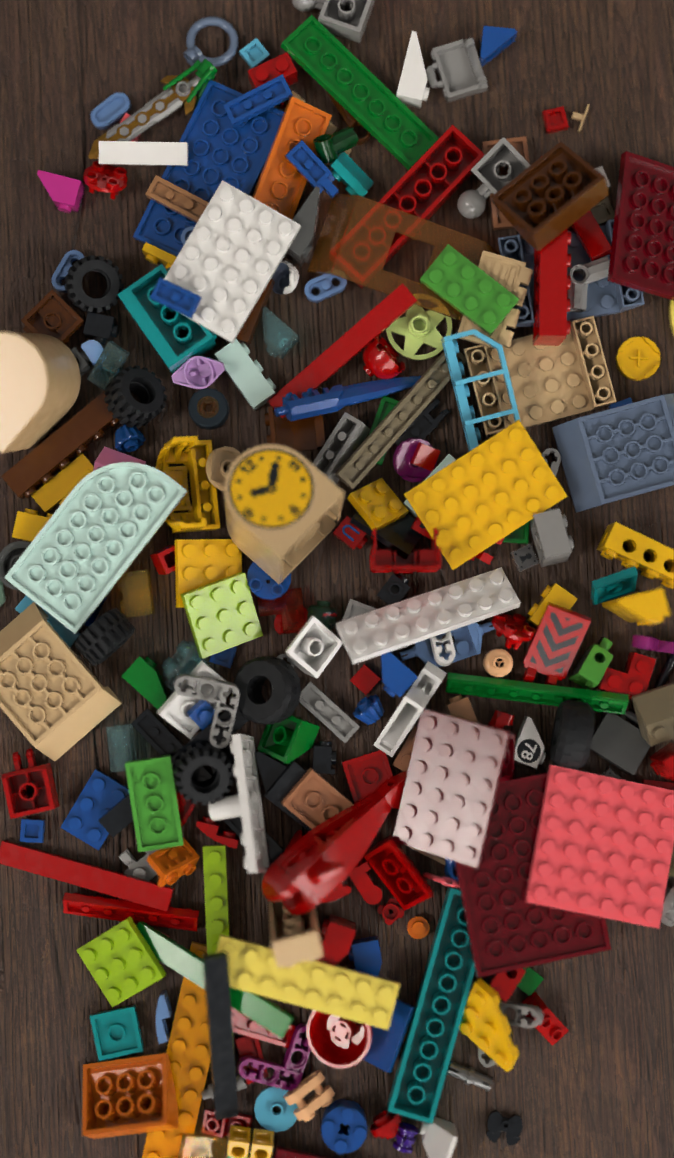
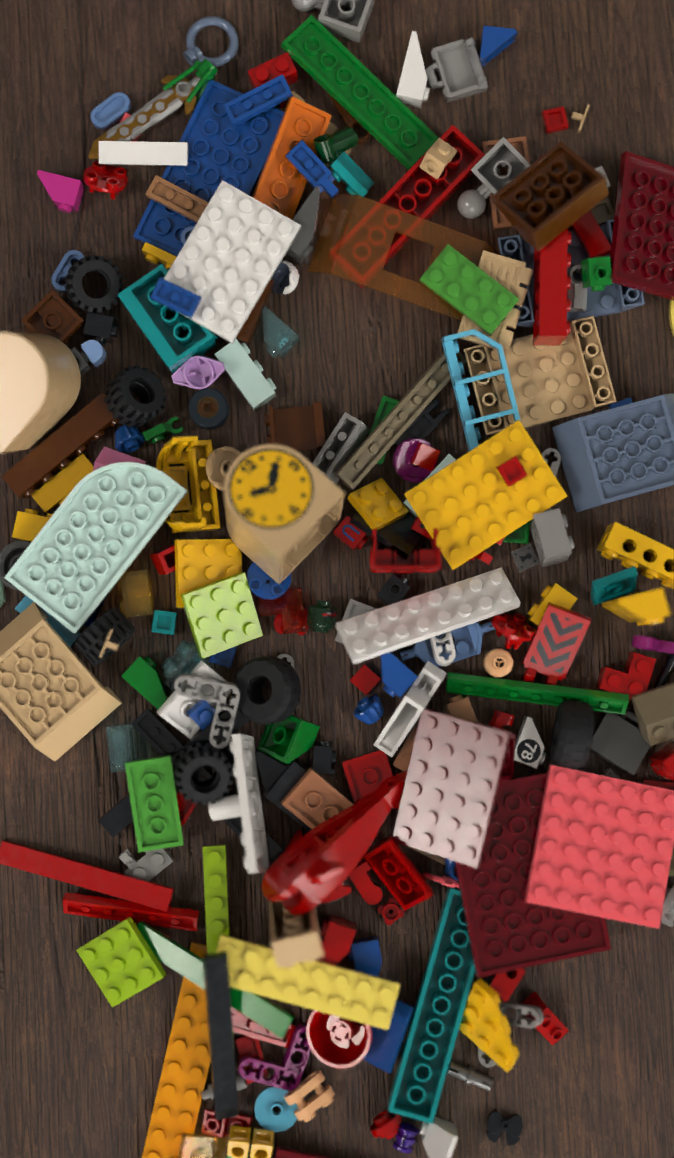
(18, 781): red hinge -> none
(32, 830): blue plate -> none
(95, 800): blue plate -> none
(108, 365): clear light blue slope -> none
(109, 644): none -> tan piece
(116, 1032): teal plate -> none
(128, 1097): orange slope -> none
(158, 432): none -> green plate
(163, 1011): medium blue slope -> none
(164, 622): none -> teal plate
(173, 863): orange bracket -> none
(211, 829): red slope -> none
(254, 53): medium azure plate -> none
(313, 648): white slope -> none
(324, 284): medium blue plate -> none
(328, 712): light grey plate -> none
(339, 396): blue piece -> none
(343, 1139): blue brick -> none
(348, 345): red tile -> none
(381, 360): red cylinder -> none
(418, 328): yellowish green wheel -> none
(418, 927): orange plate -> none
(438, 158): none -> tan bracket
(511, 471): none -> red tile
(530, 981): green tile -> none
(590, 671): bright green torso -> none
(596, 273): none -> green brick
(638, 358): yellow tile -> none

